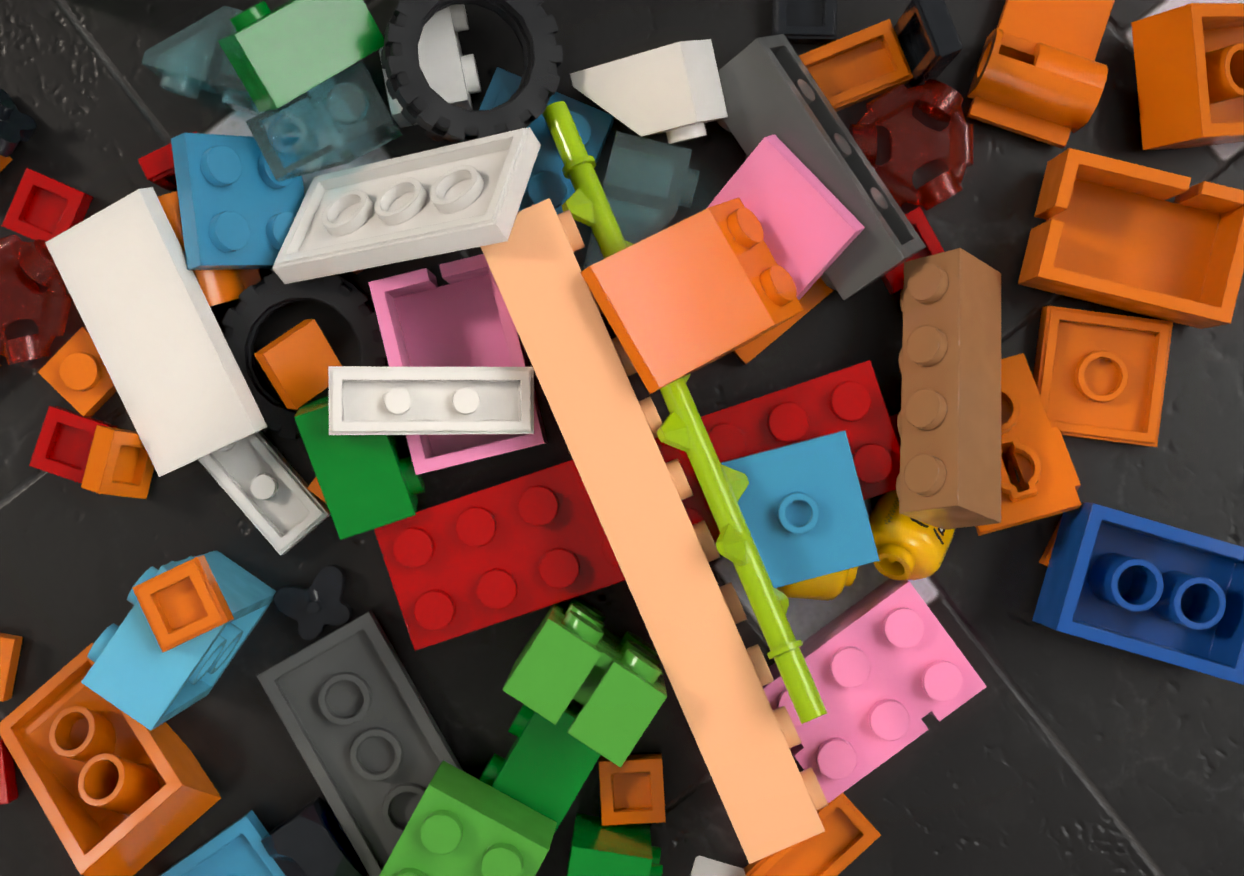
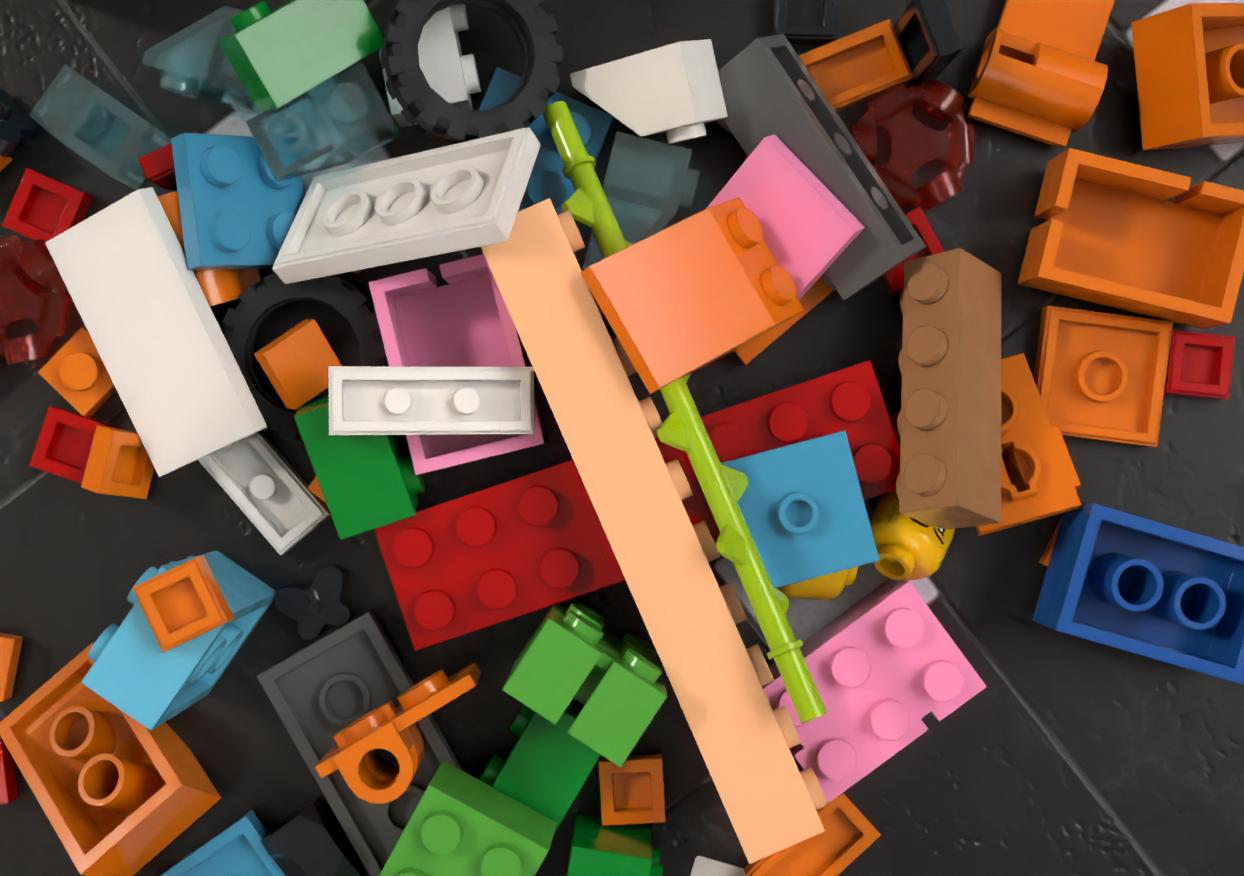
(98, 126): none -> clear light blue slope
(394, 731): none -> orange piece
(1200, 365): none -> red tile

